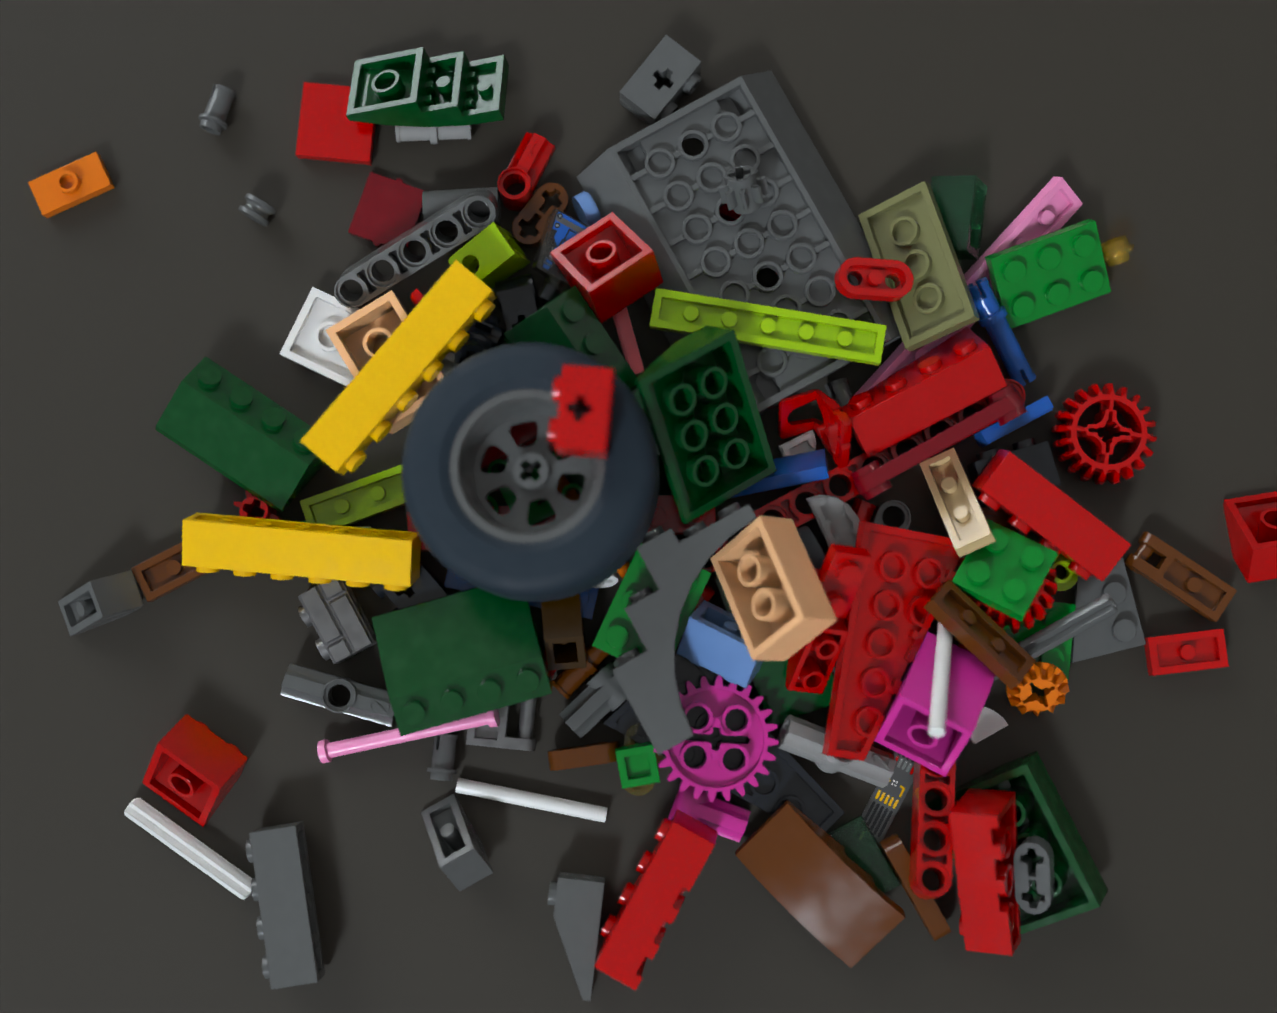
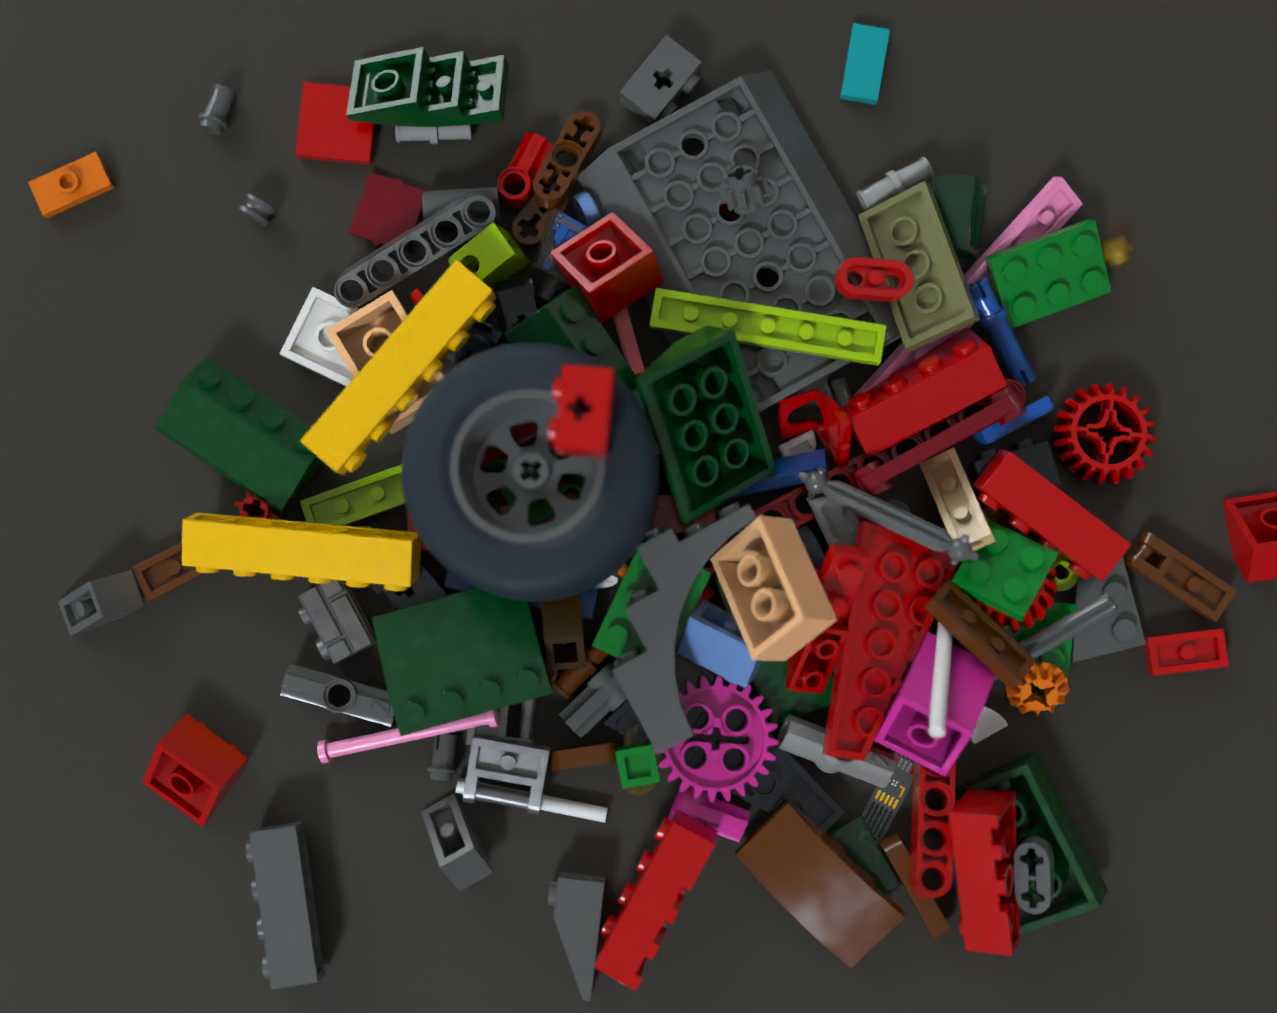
(189, 847): white axle -> none
(506, 762): none -> flat silver plate
(566, 144): none -> reddish brown beam
(864, 63): none -> teal tile
(888, 516): none -> dark grey wheel
(895, 183): none -> light grey pin

